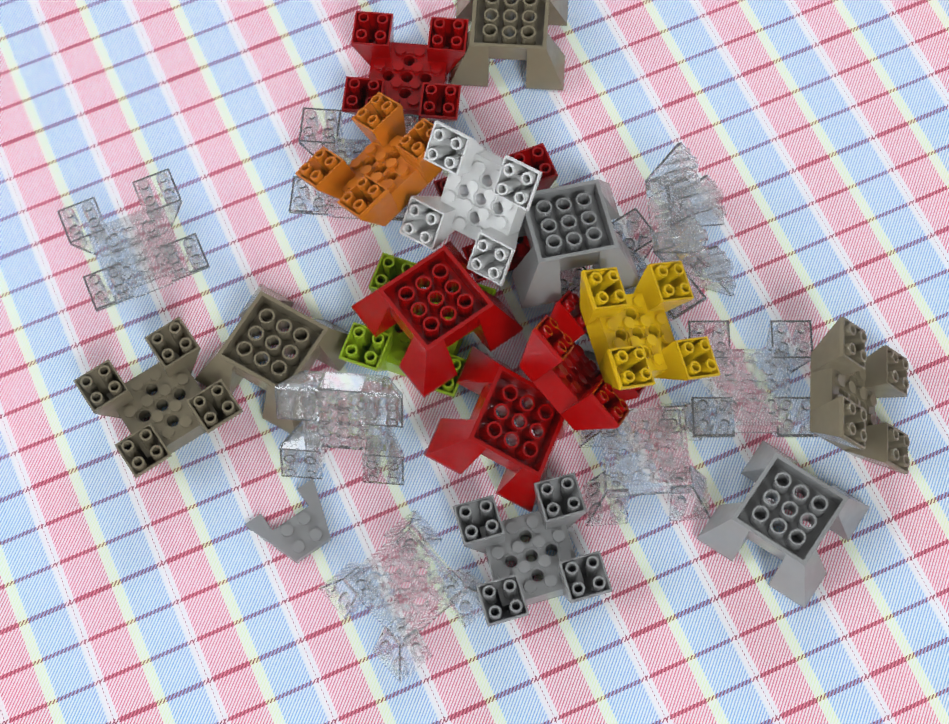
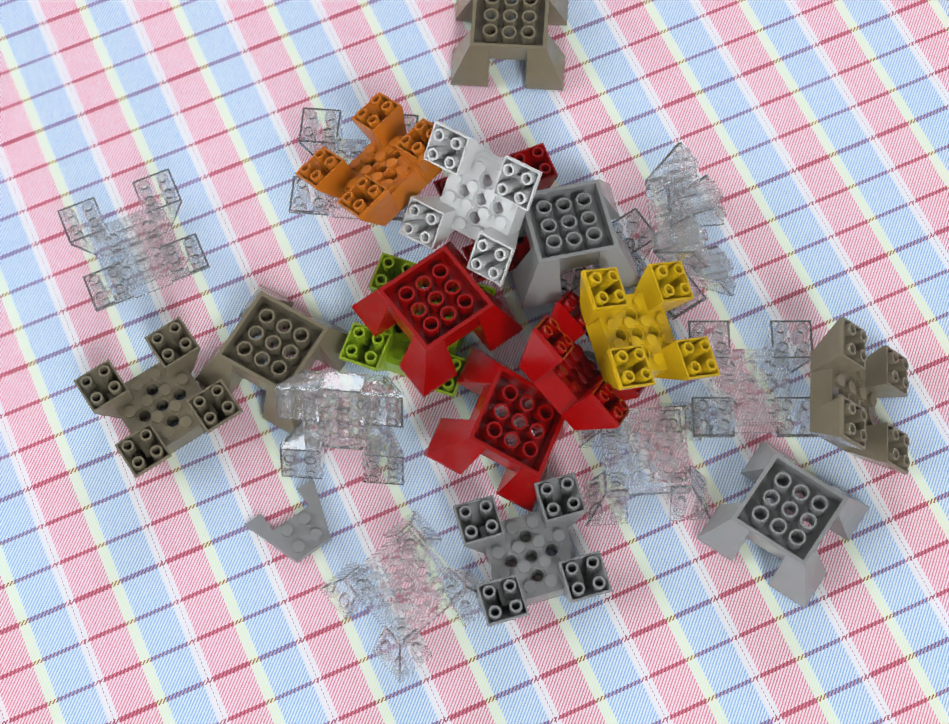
(405, 71): red slope -> none

